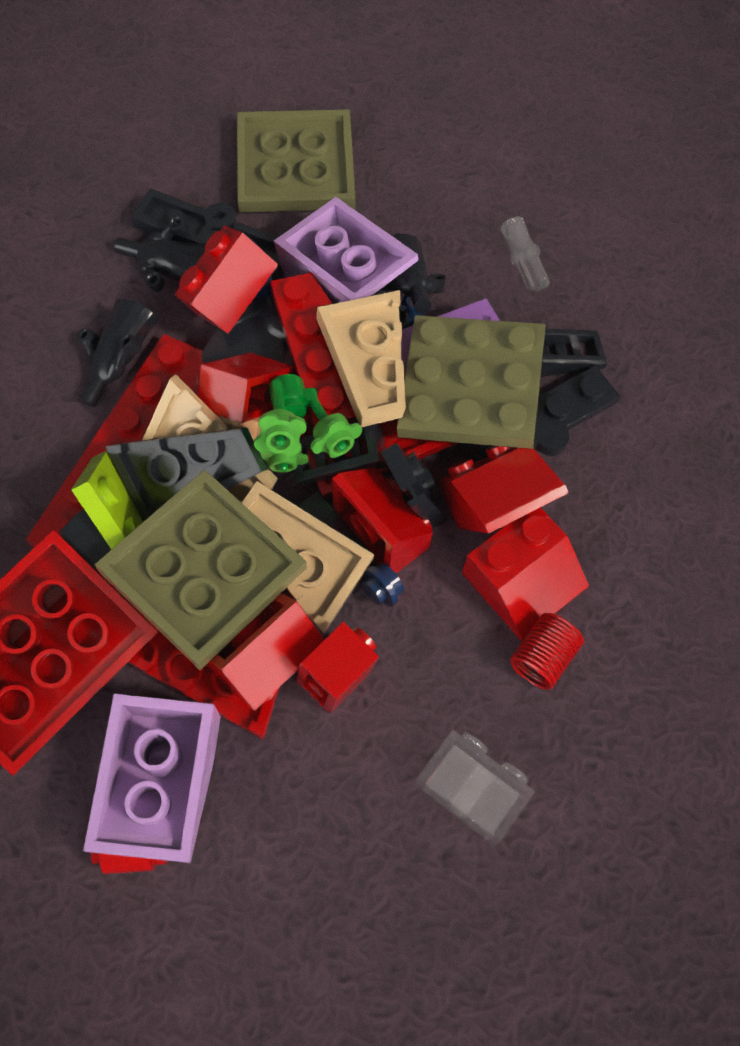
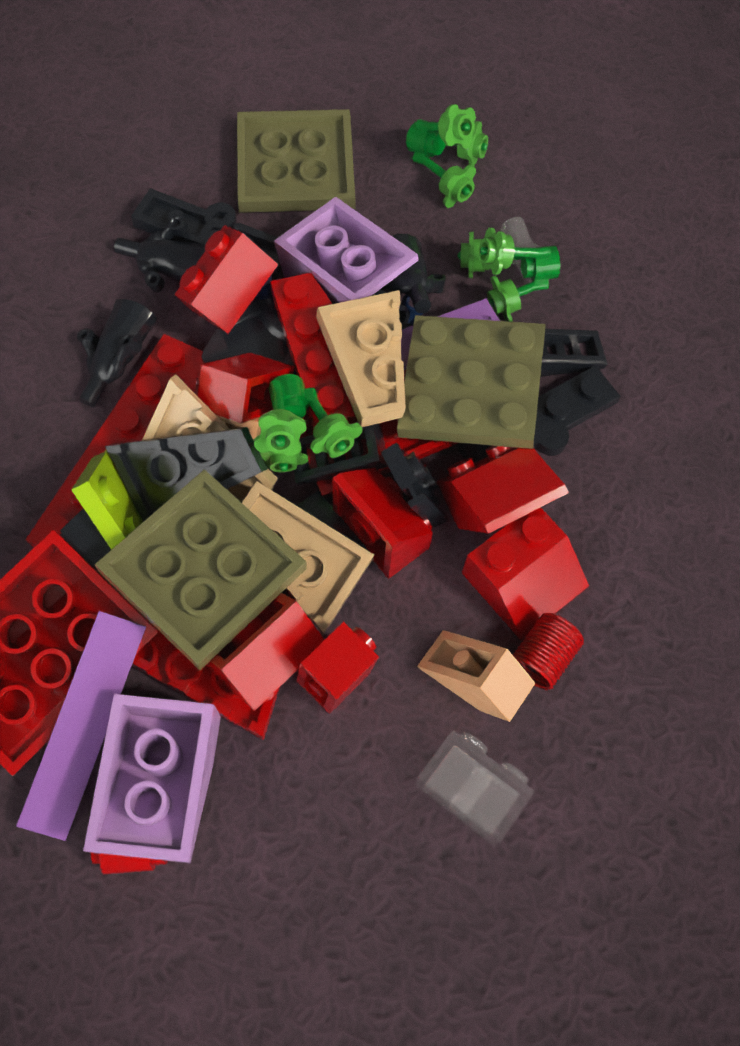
(81, 726): none -> medium lavender piece
(382, 584): dark blue plate -> none
(457, 129): none -> bright green plant
(478, 673): none -> light nougat slope
(497, 253): none -> bright green plant

